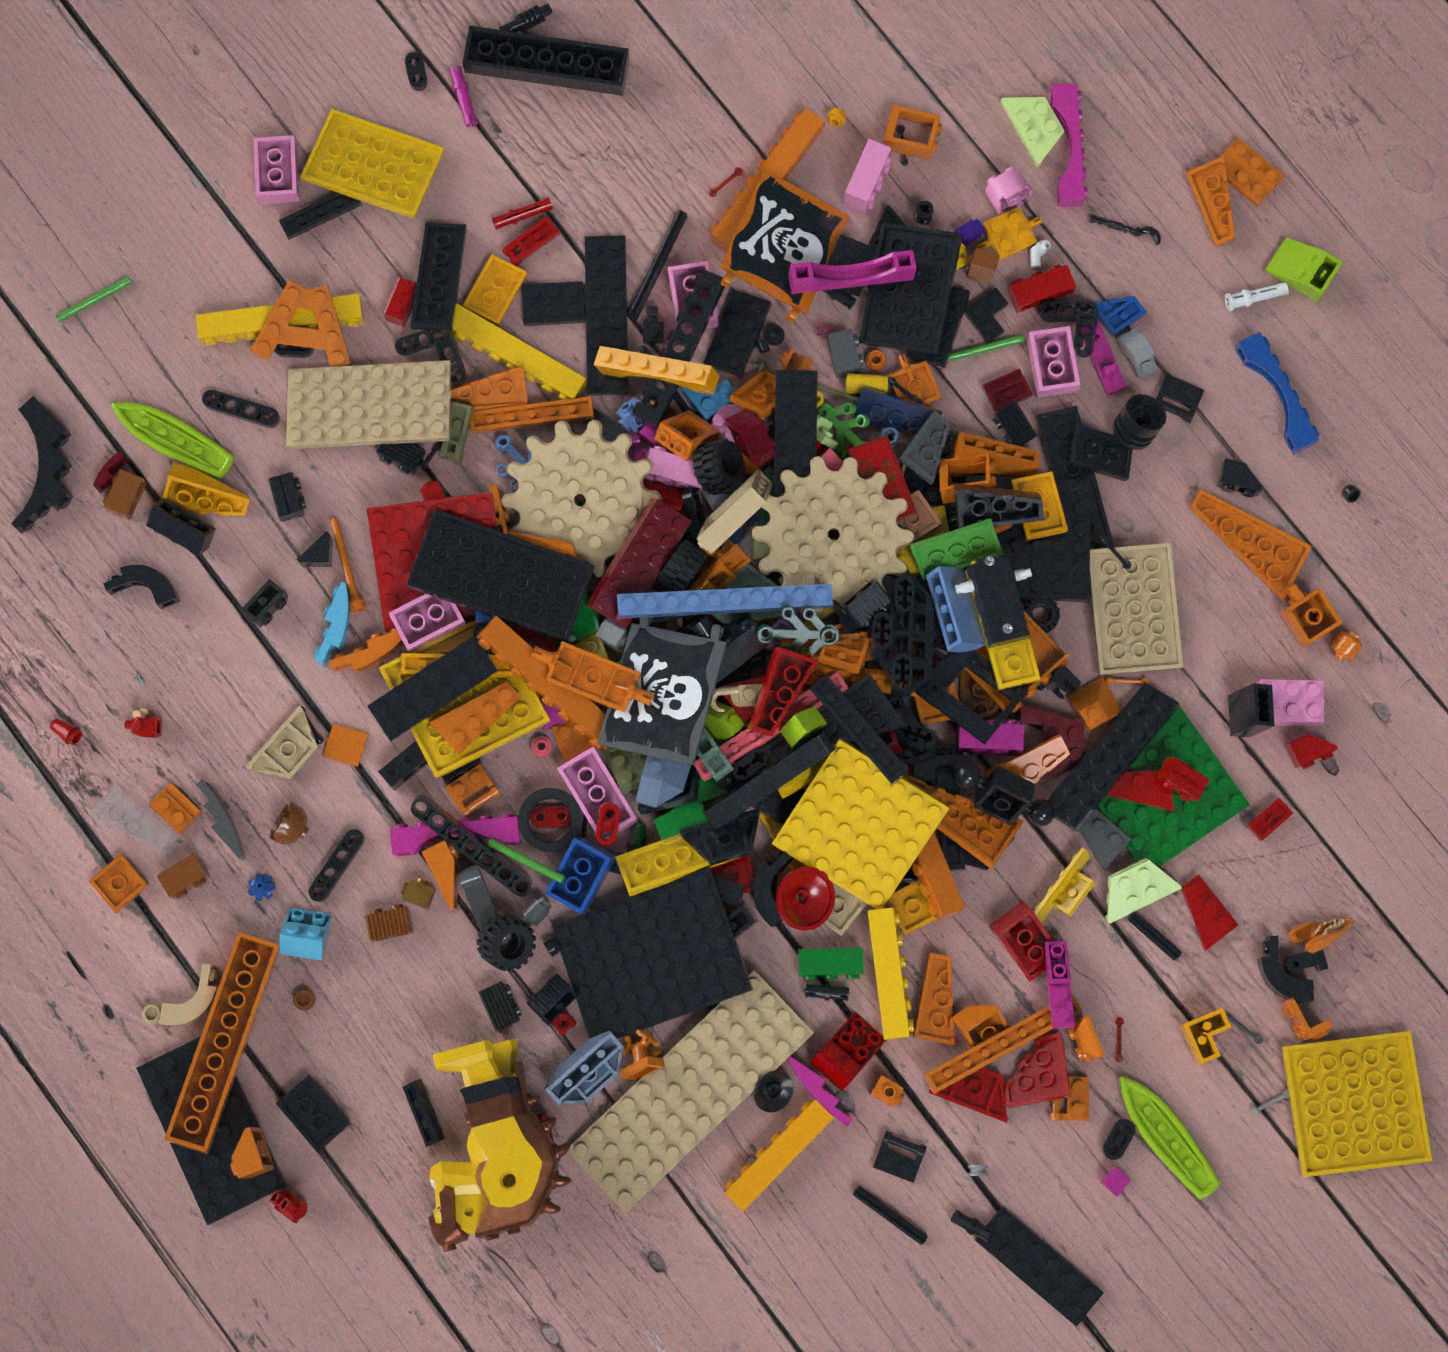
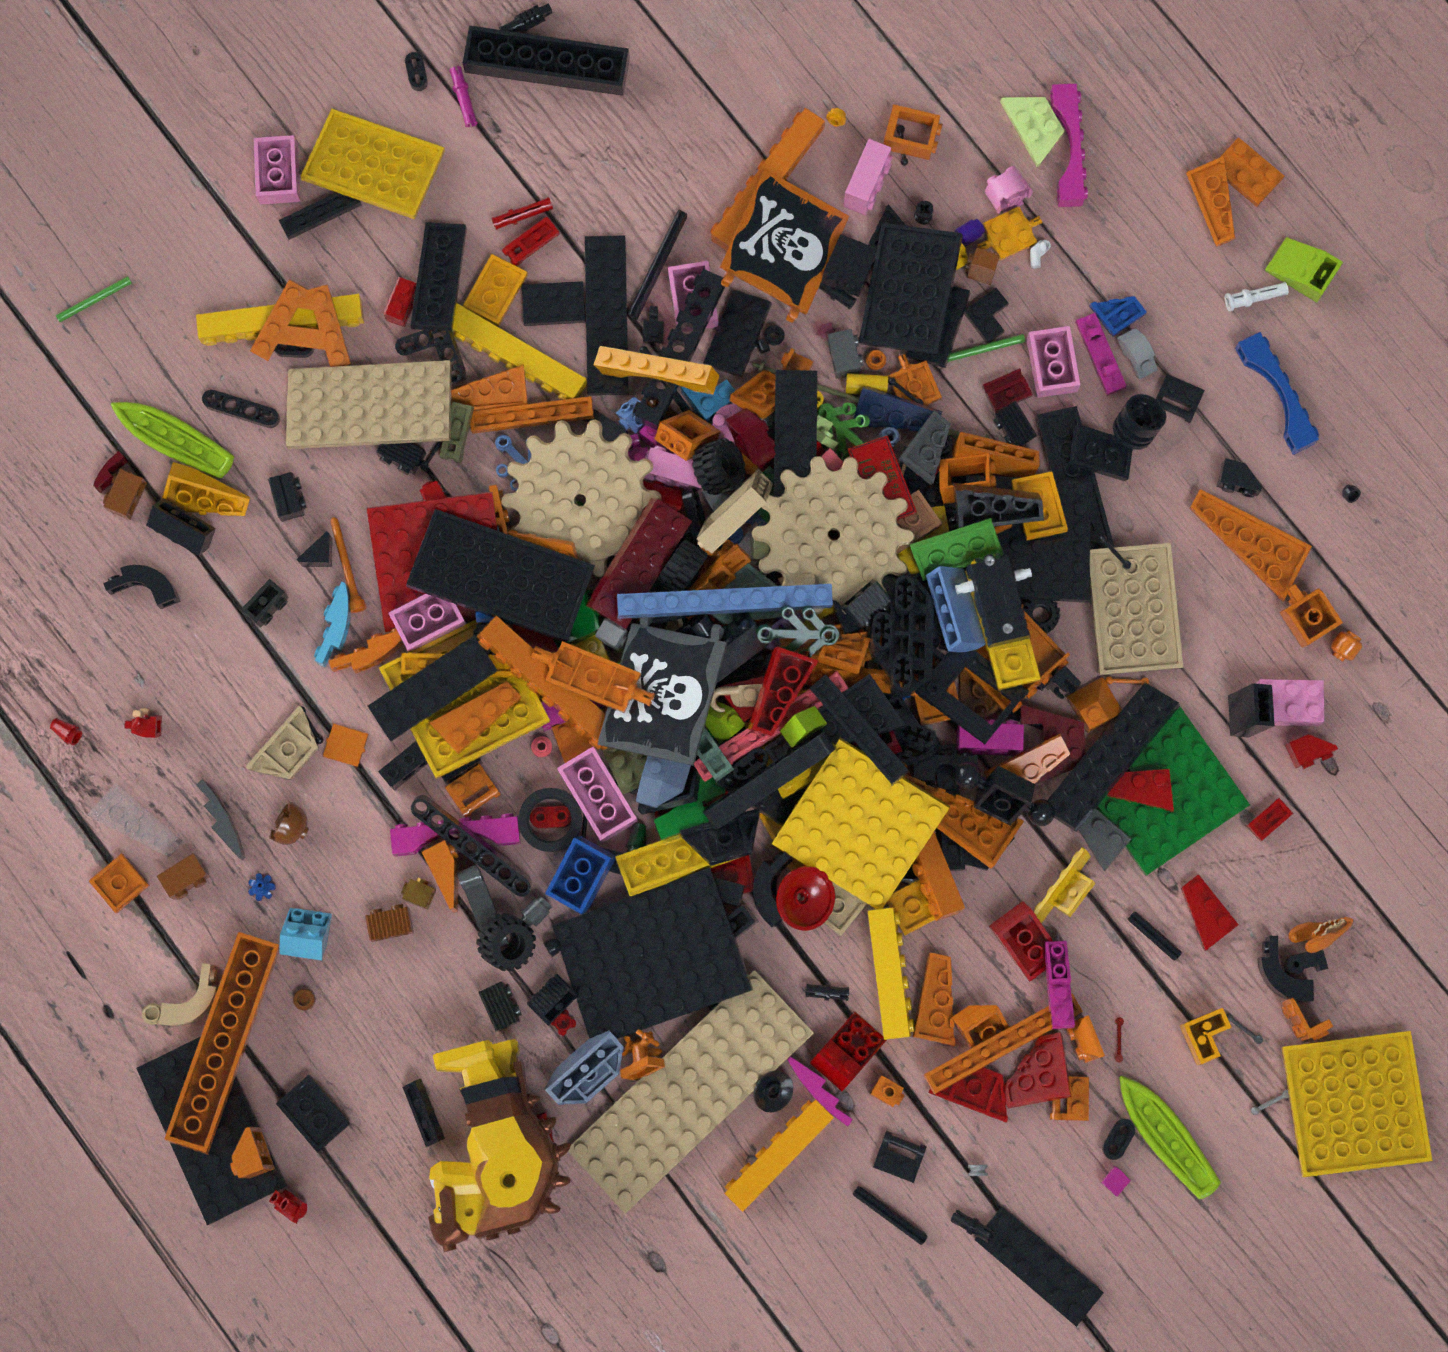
(52, 465): black arch -> none
(175, 808): orange plate -> none
(333, 863): black beam -> none
(526, 860): bright green bar -> none
(608, 824): red plate -> none
(738, 172): clear red hinge -> none
(819, 277): dark pink arch -> none
(830, 963): green brick -> none
(1041, 287): red brick -> none
(1082, 320): black beam -> none
(1119, 226): black piece -> none
(1136, 888): yellowish green wing -> none
(1182, 779): red brick -> none

